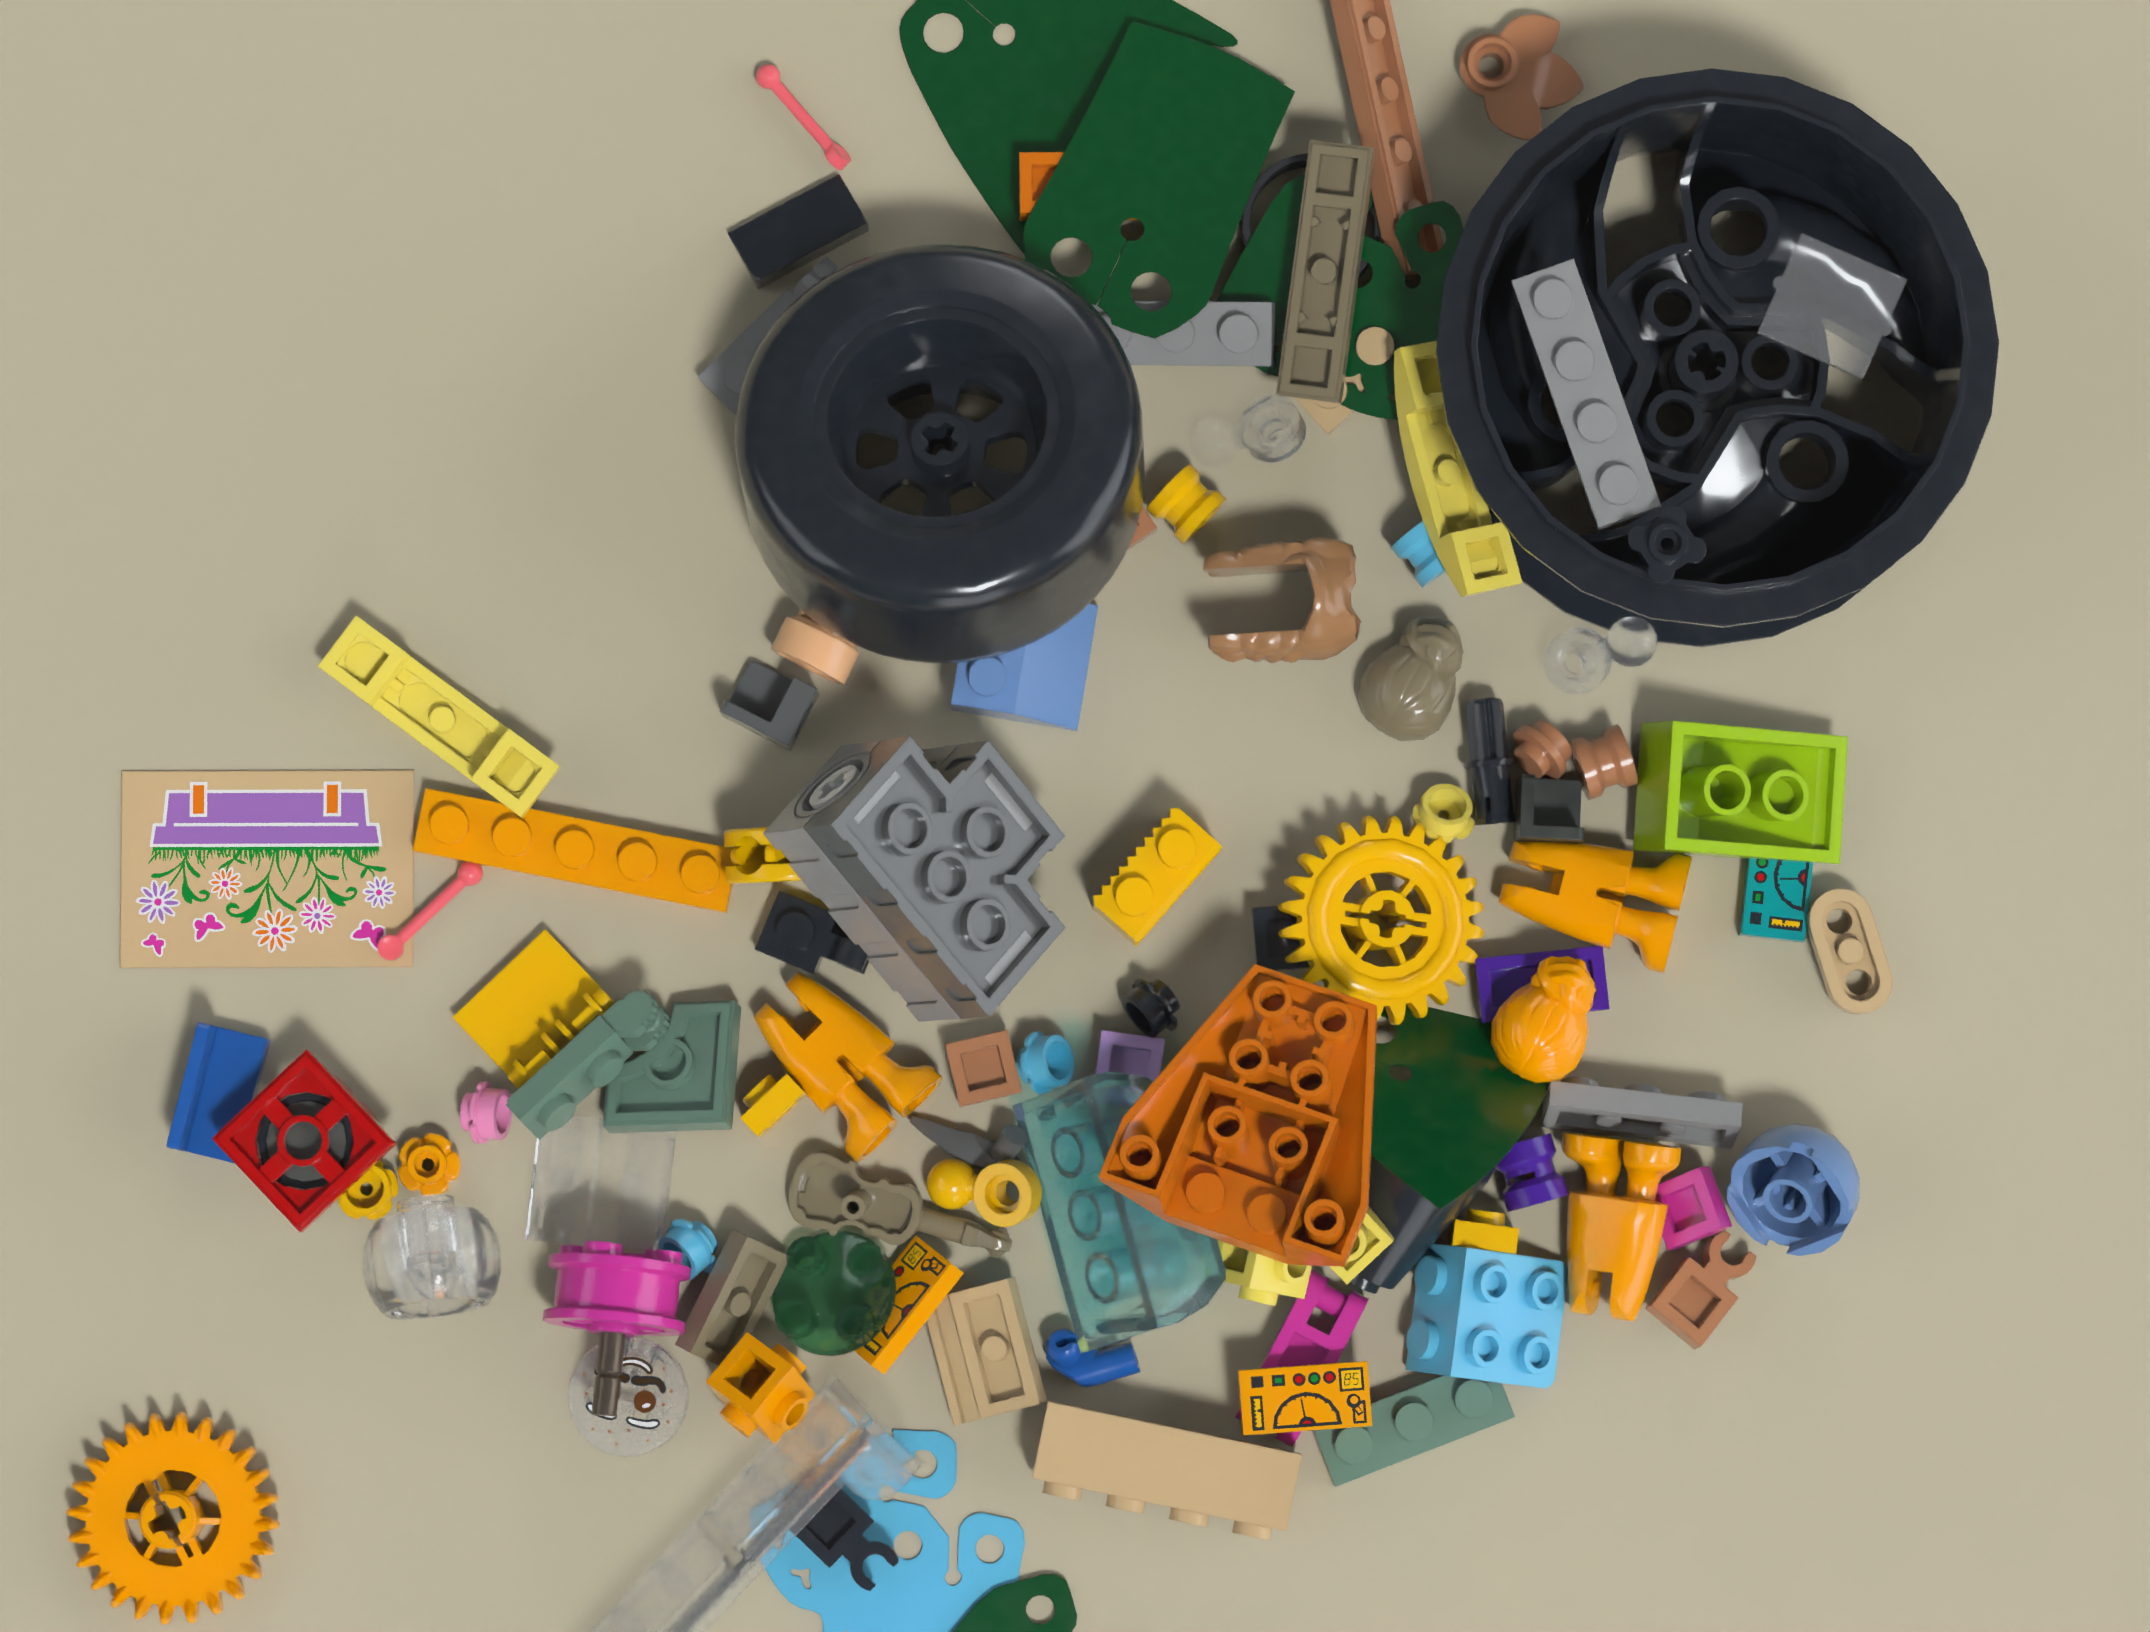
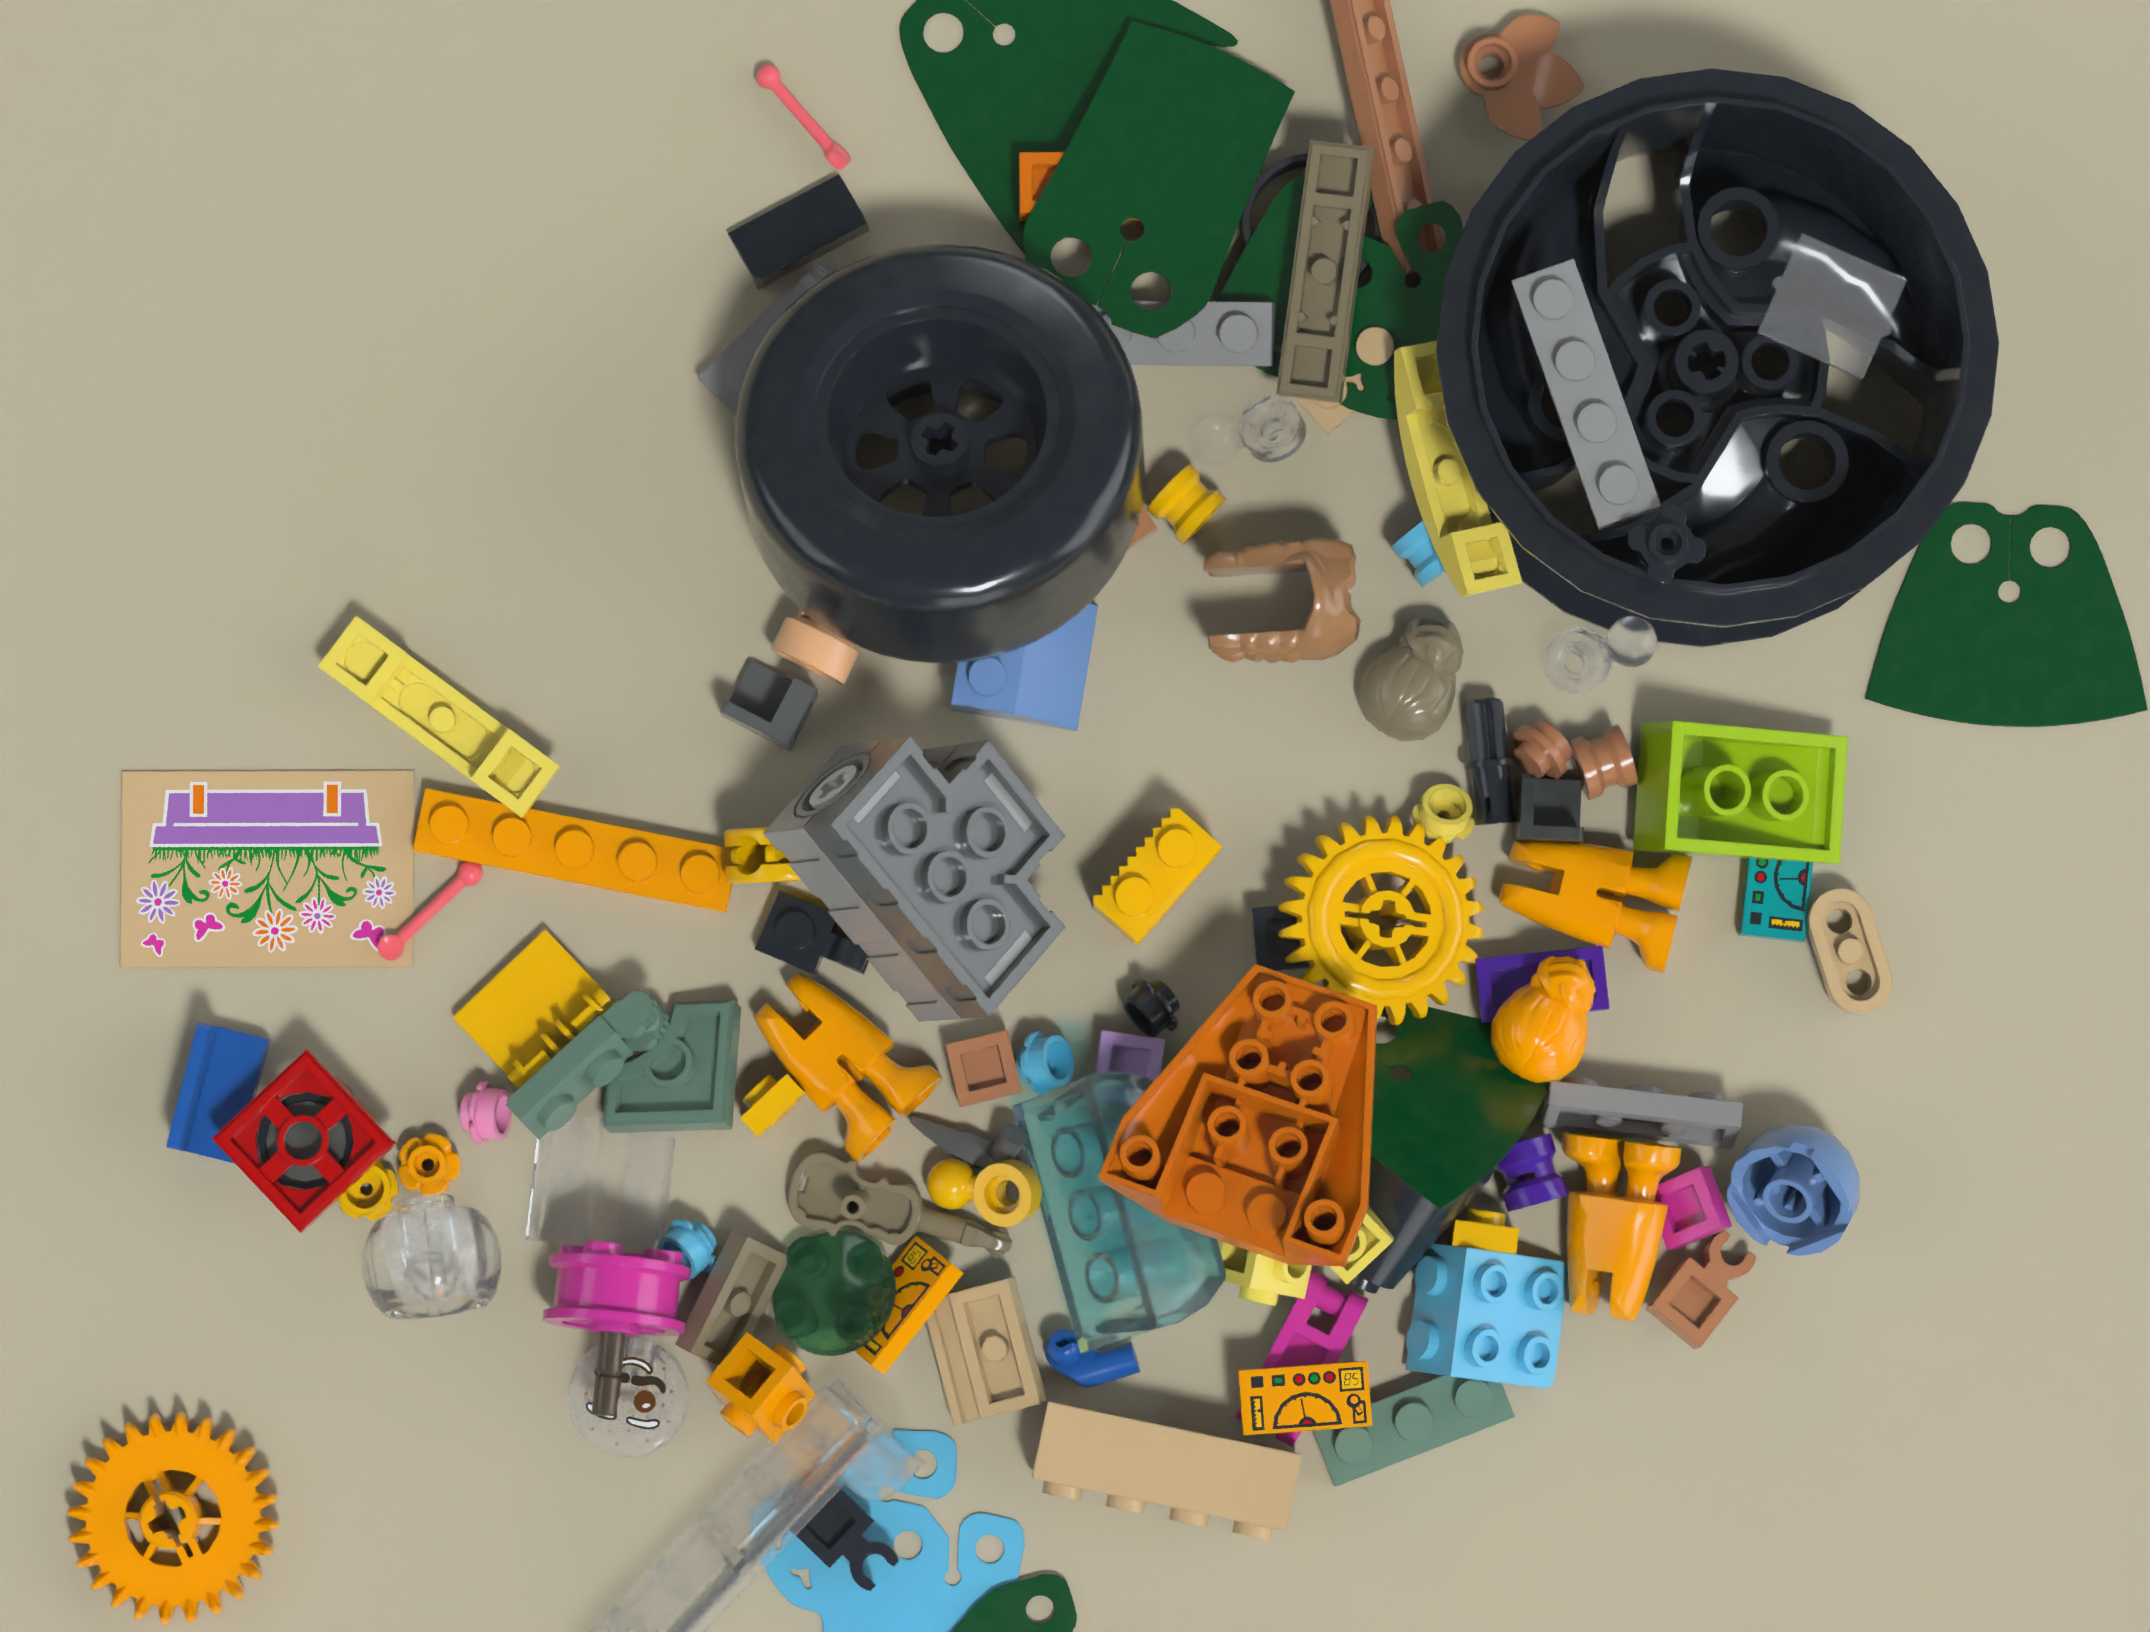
(2026, 663): none -> dark green piece

